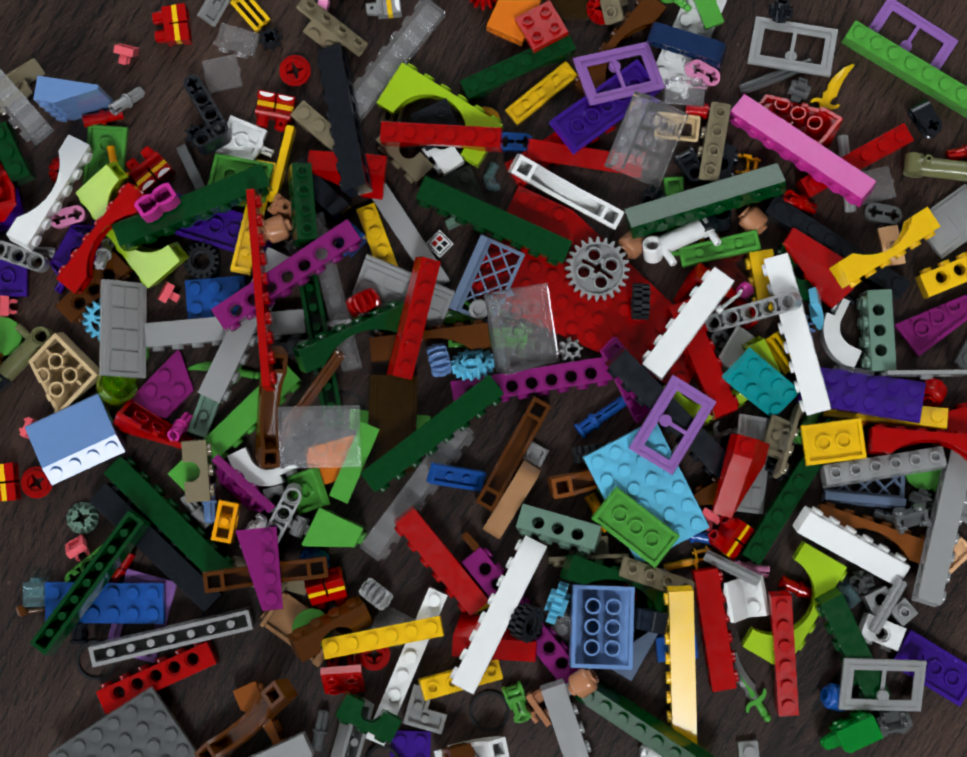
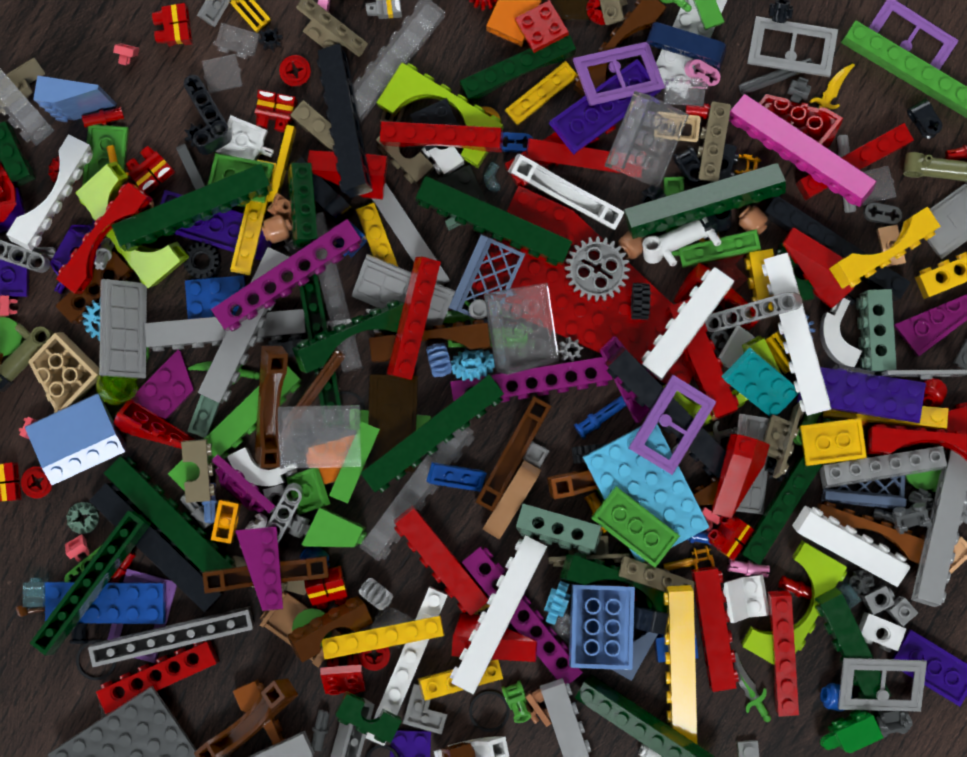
(67, 212): bright pink beam -> none
(126, 100): light grey axle -> none
(159, 201): dark pink brick -> none
(167, 292): coral tile -> none
(179, 427): dark pink axle -> none
(262, 297): red plate -> none
(363, 302): red gear -> none
(439, 244): white tile -> none
(470, 541): reddish brown tile -> none
(526, 622): black tyre -> none
(583, 682): nougat head -> none
(732, 568): light grey axle -> none
(744, 291): hinge -> none
(800, 202): red pin -> none
(815, 308): medium azure slope -> none
(887, 606): light grey axle -> none

